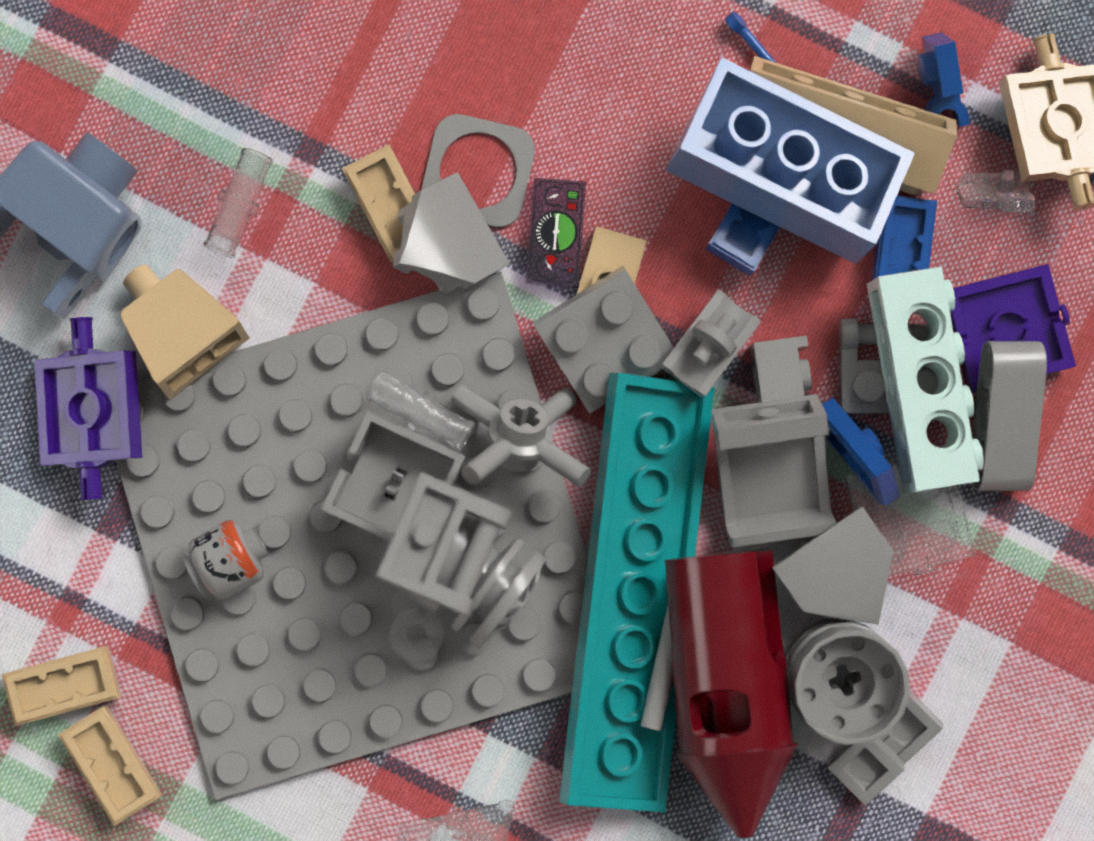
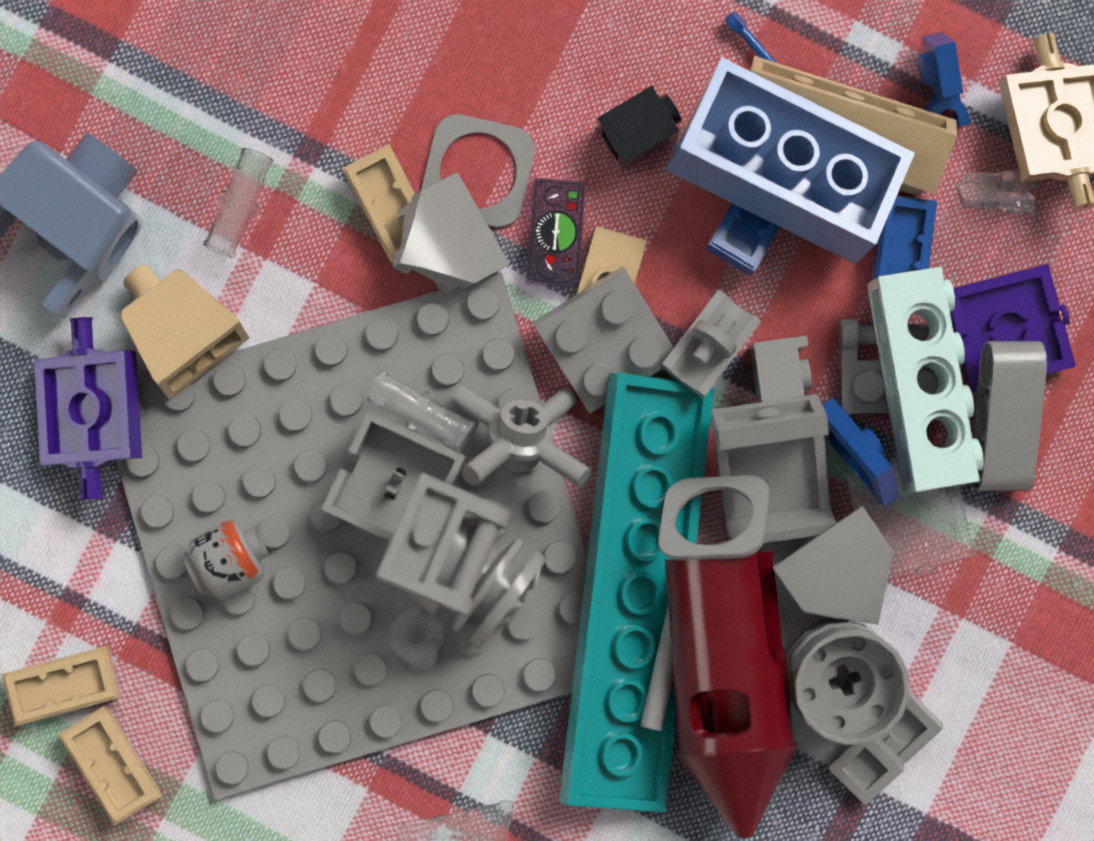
(639, 127): none -> black brick
(745, 544): none -> light grey piece

